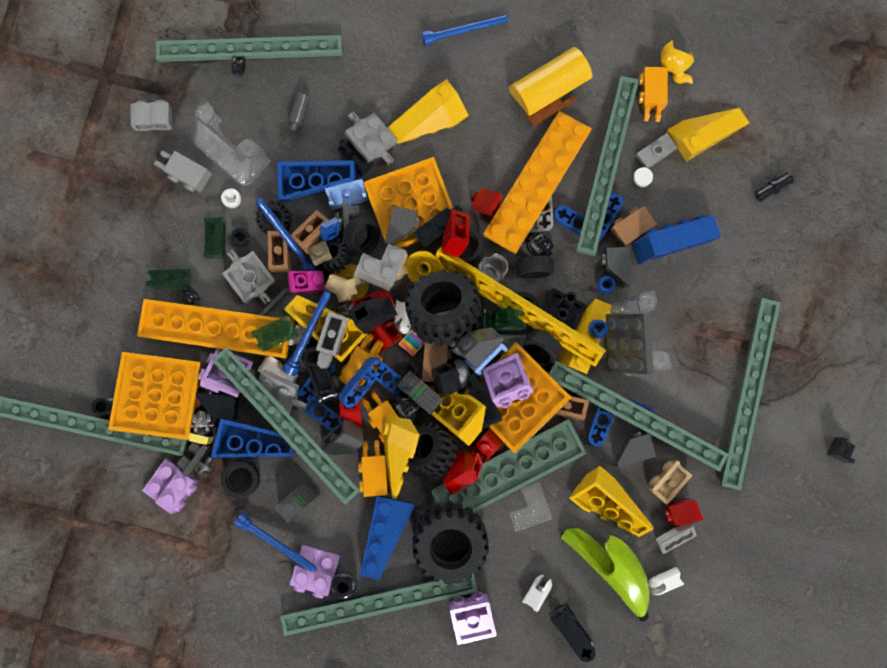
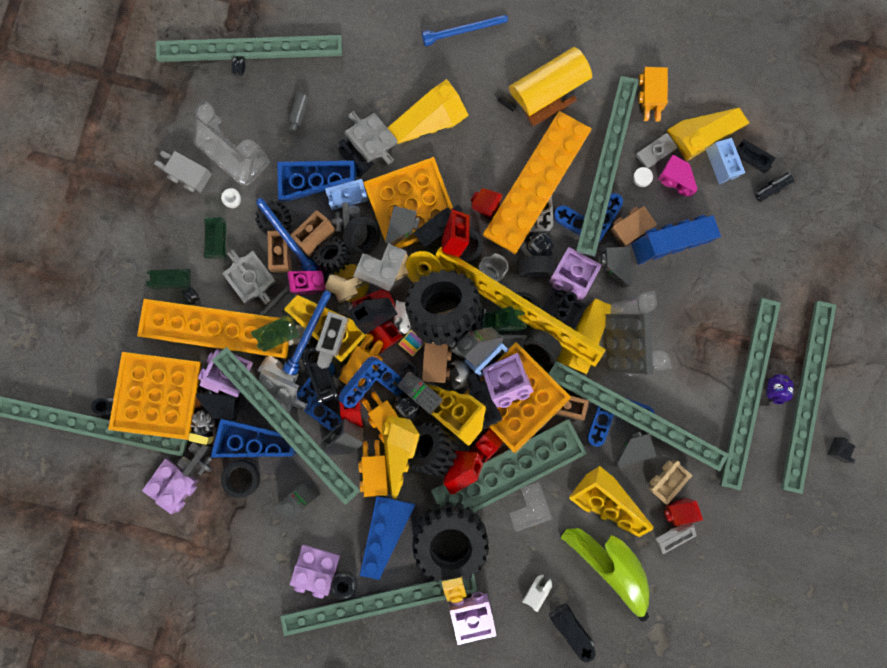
(151, 116): light grey brick -> none
(235, 233): black bush -> none
(244, 522): blue piece -> none
(319, 253): dark tan plate -> none
(329, 229): blue tile -> none
(446, 379): black panel -> none
(454, 590): none -> yellow plate
(505, 102): none -> black piece
(575, 273): none -> lavender plate
(601, 325): blue plate -> none
(610, 280): blue plate -> none
(665, 581): white piece -> none
(677, 63): yellow hair -> none
(678, 175): none -> dark pink slope
(725, 160): none -> light blue hinge
(755, 156): none -> black hinge
(780, 389): none -> dark purple head
(808, 397): none -> sand green plate

